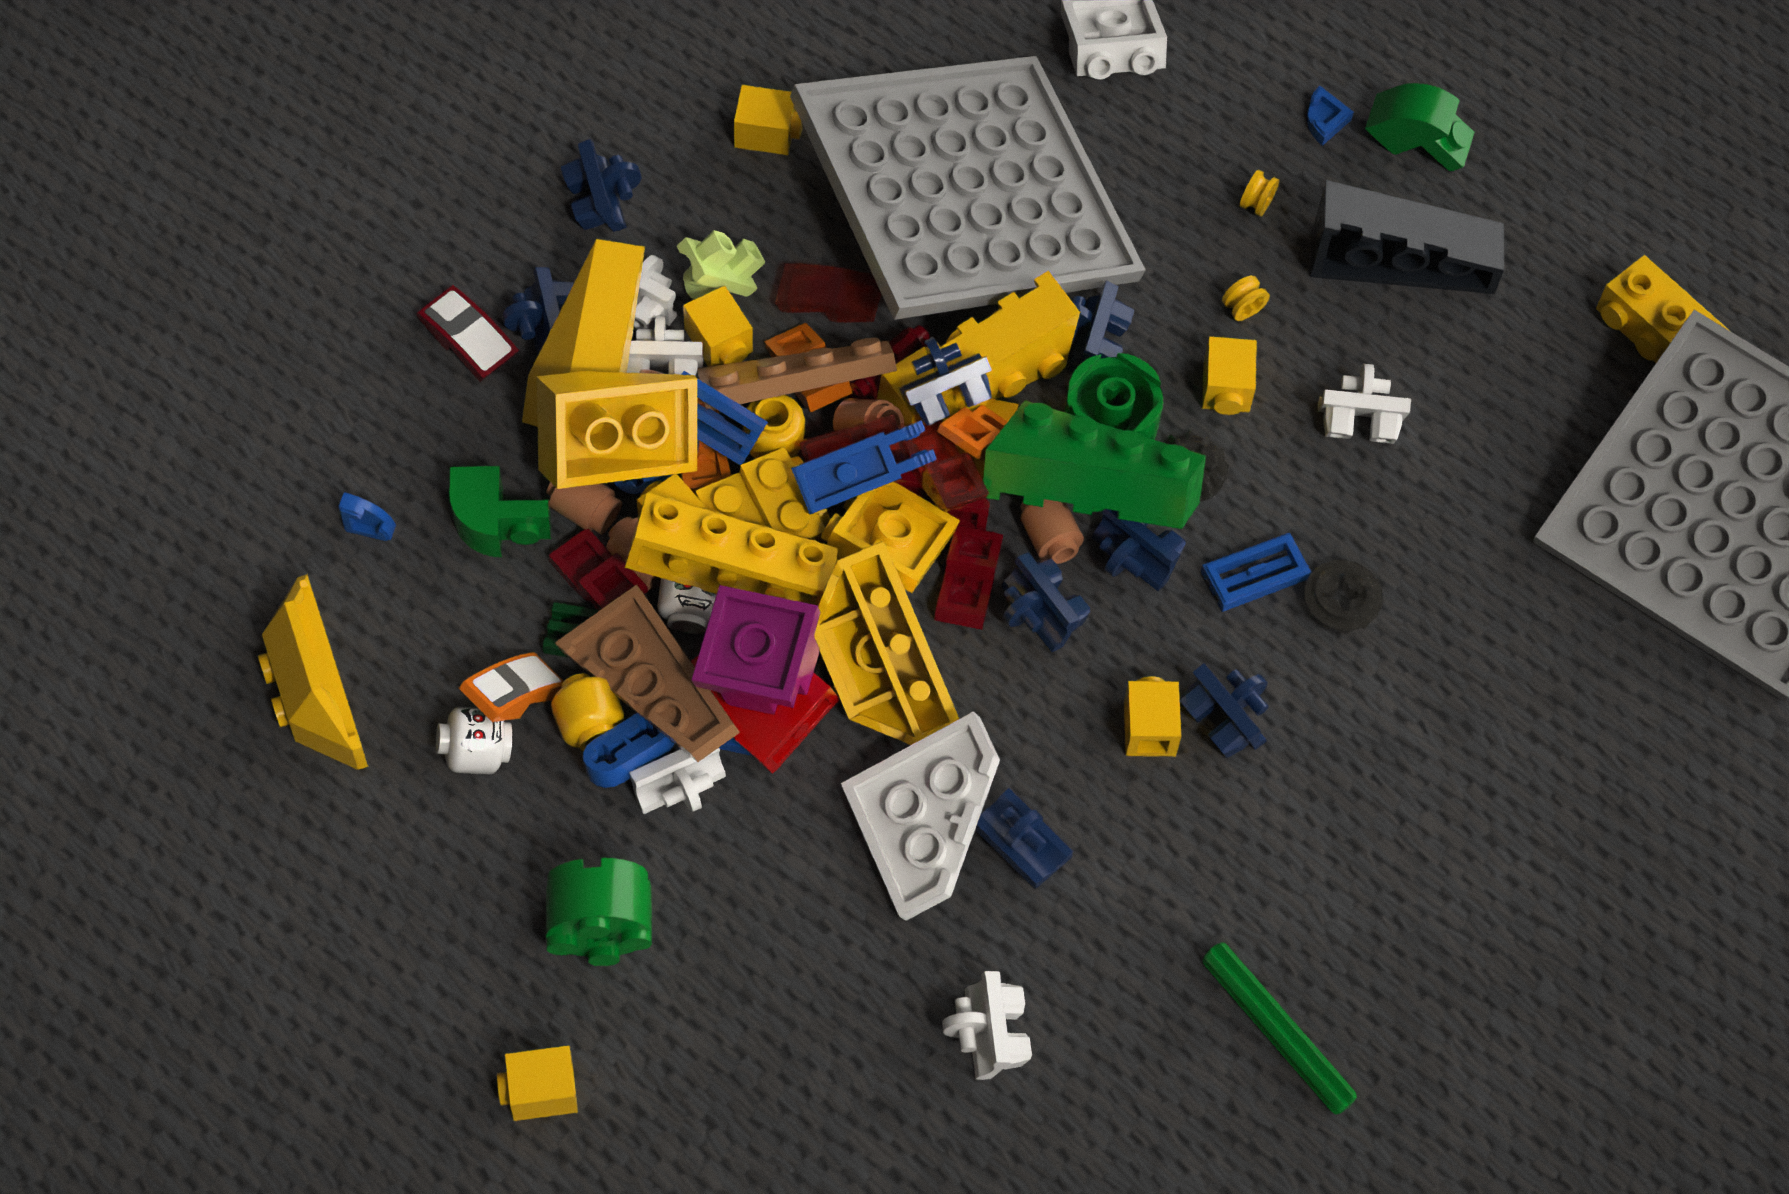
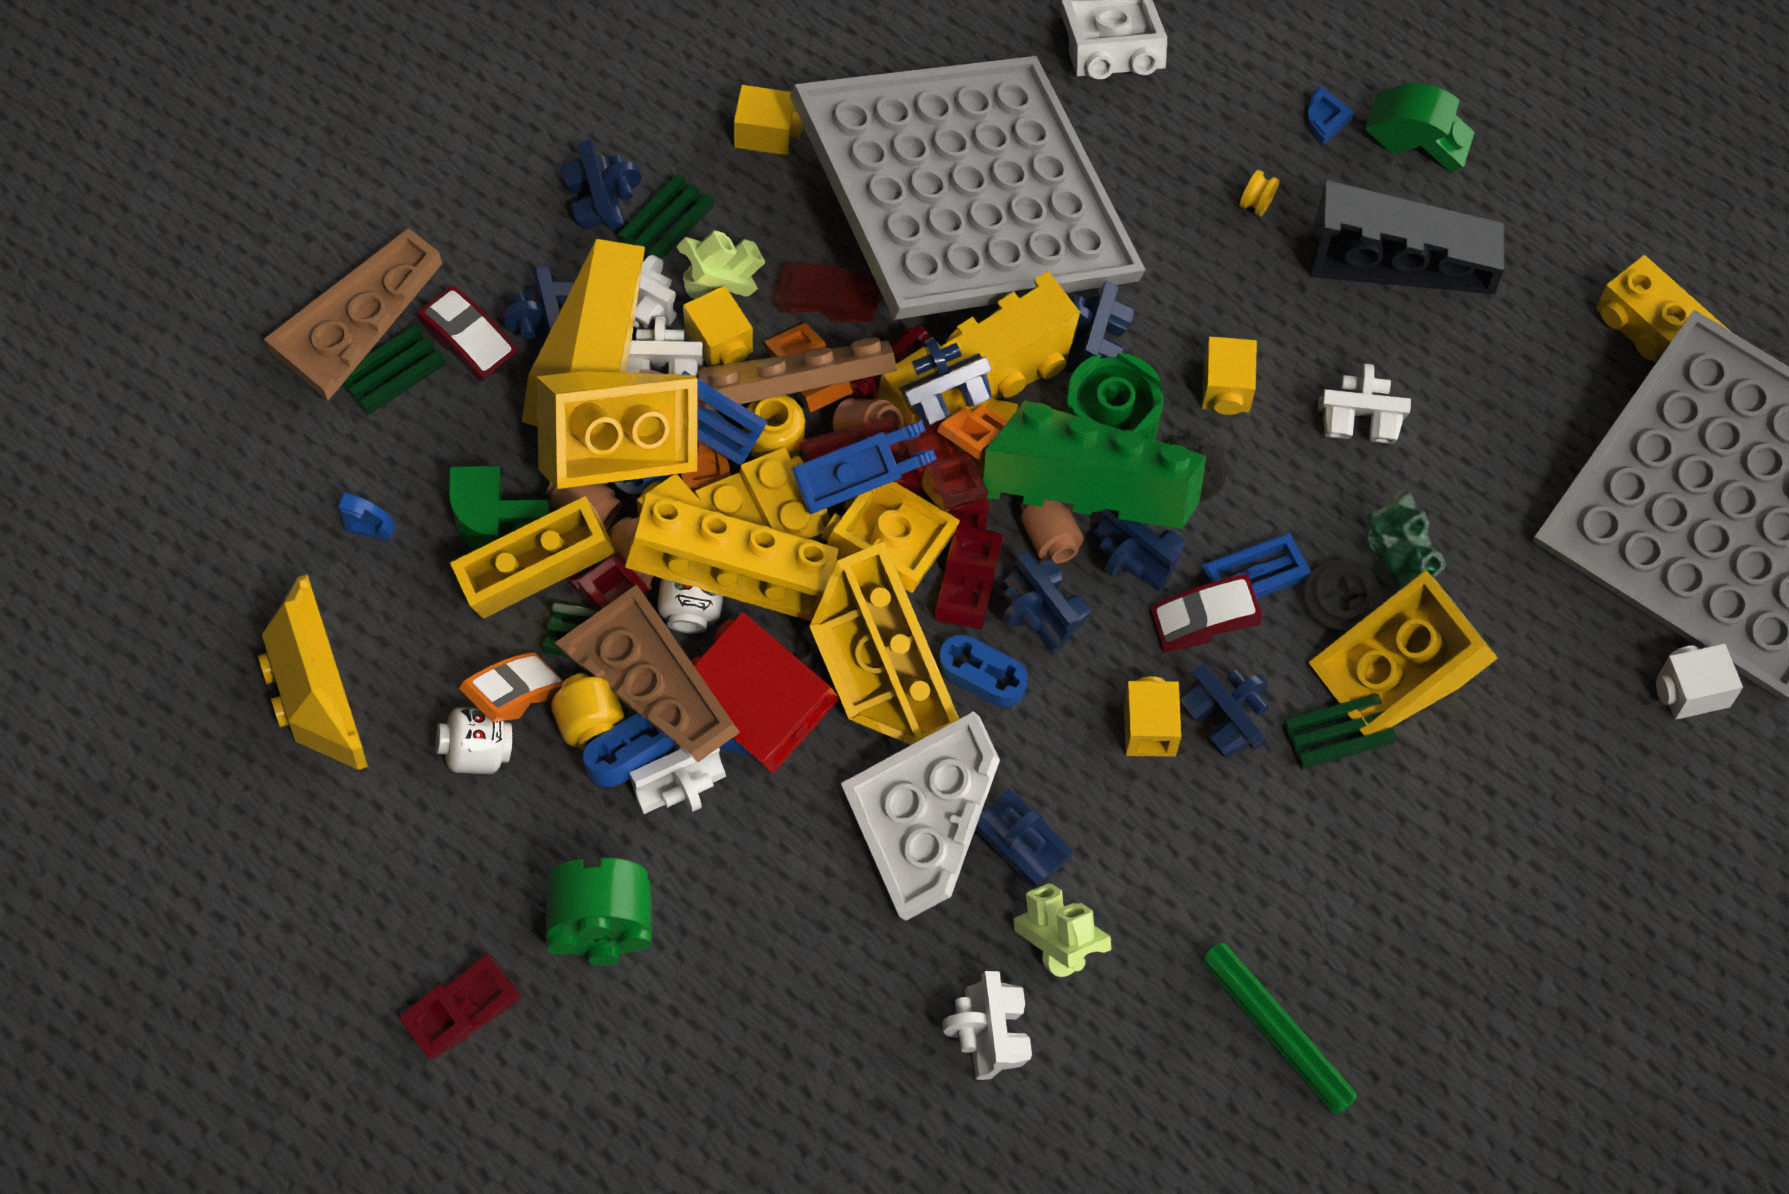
(348, 319): none -> medium nougat wing
(388, 362): none -> dark green tile
(461, 1008): none -> dark red slope
(533, 557): none -> yellow brick
(538, 1083): yellow brick -> none
(689, 194): none -> dark green tile
(758, 650): magenta panel -> none
(984, 669): none -> blue beam
(1060, 931): none -> yellowish green hips
(1206, 611): none -> slope
(1245, 298): yellow bush -> none
(1340, 750): none -> dark green tile
(1403, 540): none -> clear green hips
(1406, 652): none -> yellow slope
(1698, 681): none -> white brick

